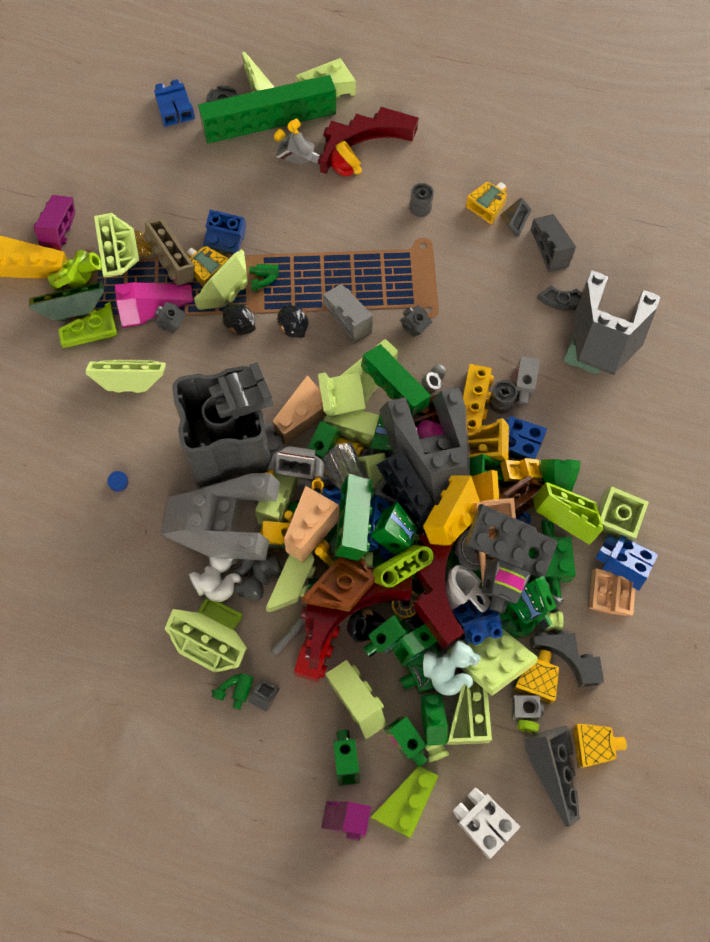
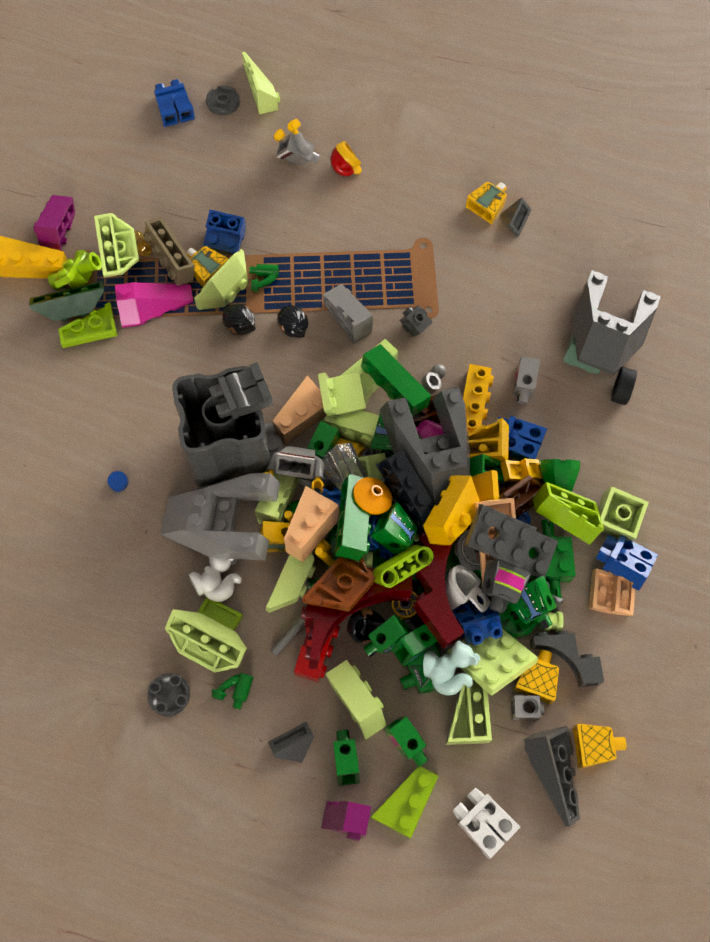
(125, 374): yellowish green wedge -> none
(168, 694): none -> dark grey dish
(169, 317): dark grey brick -> none
(262, 571): dark grey animal -> none
(263, 695): dark grey slope -> none
(267, 108): green brick -> none
(293, 744): none -> dark grey slope
(340, 75): yellowish green wedge -> none
(372, 496): none -> light orange dish
(385, 124): dark red arch -> none
(421, 199): dark grey wheel -> none
(434, 720): green brick -> none
(436, 752): yellowish green wheel -> none
(503, 396): dark grey wheel -> none
(528, 726): lime tile -> none
(553, 242): dark grey wedge -> none
(560, 299): dark grey tile -> none
(623, 386): none -> black tyre

